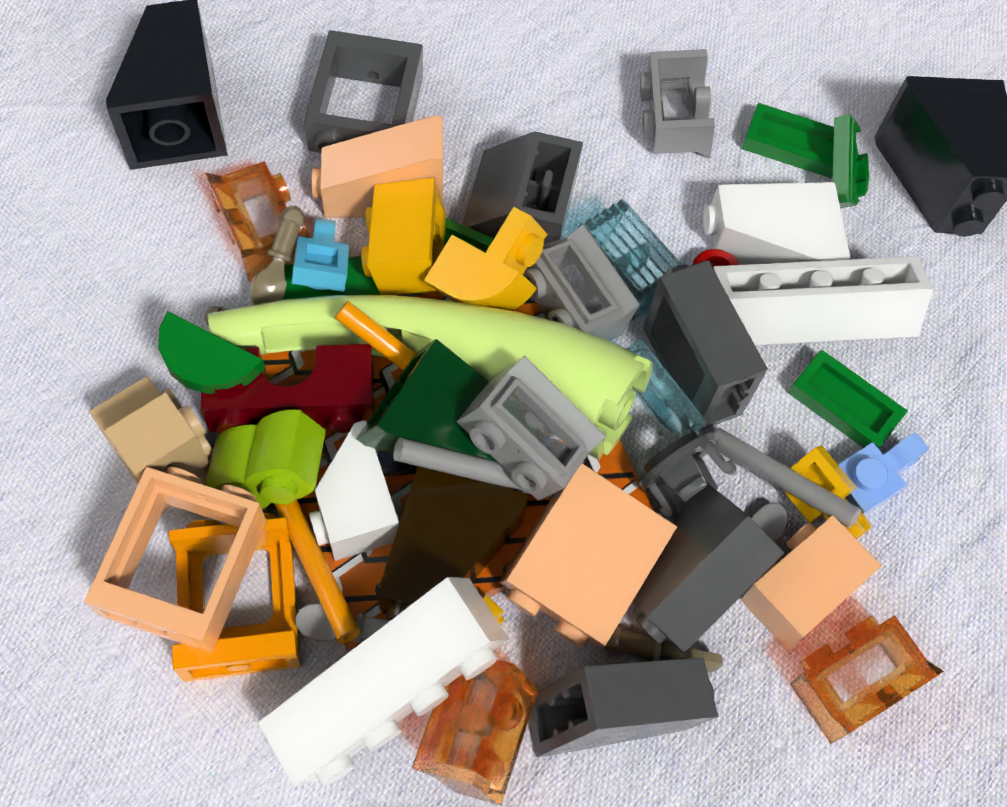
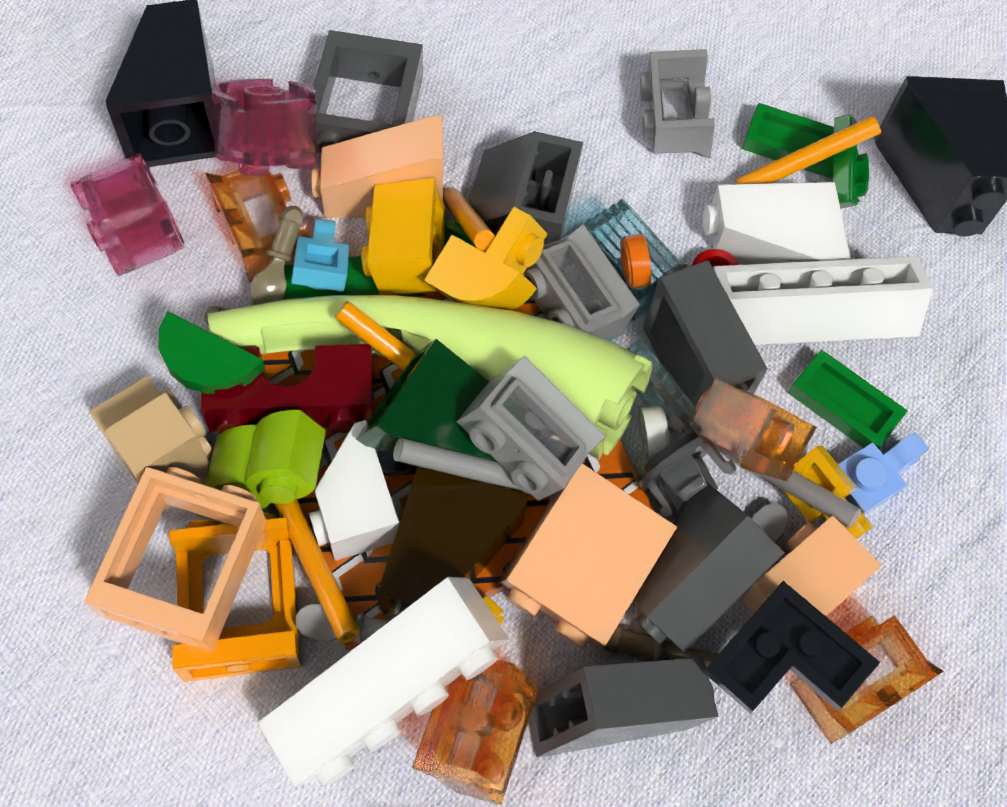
(128, 214): none -> clear pink brick
(264, 125): none -> clear pink brick
(468, 219): none -> light orange bar
(635, 261): none -> orange tile
(653, 429): none -> white tile
(753, 428): none -> clear orange window
(793, 637): none -> black plate
(813, 153): none -> light orange bar

